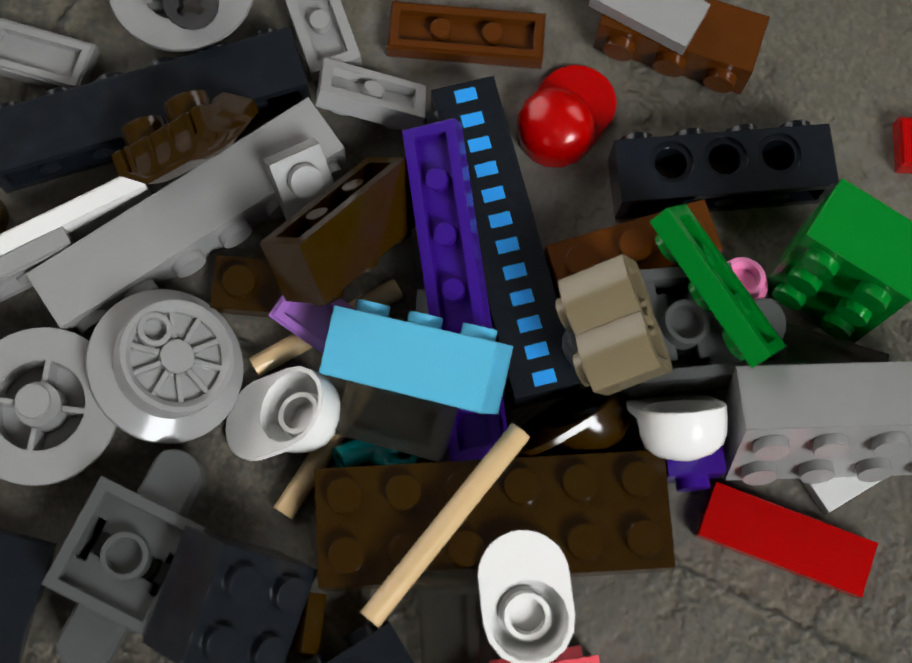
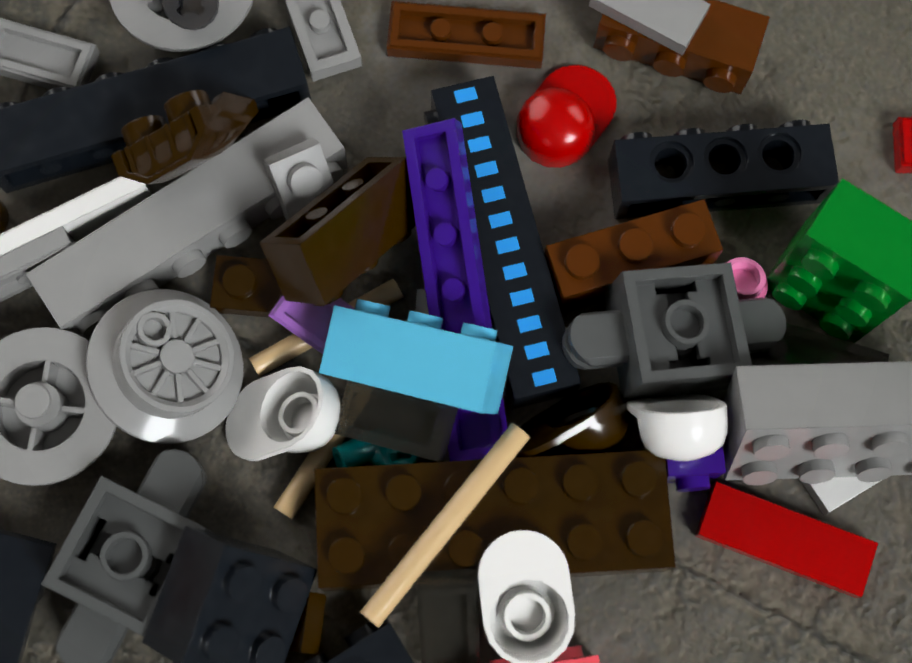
(370, 95): light grey plate -> none
(612, 326): dark tan brick -> none
(716, 285): green plate -> none

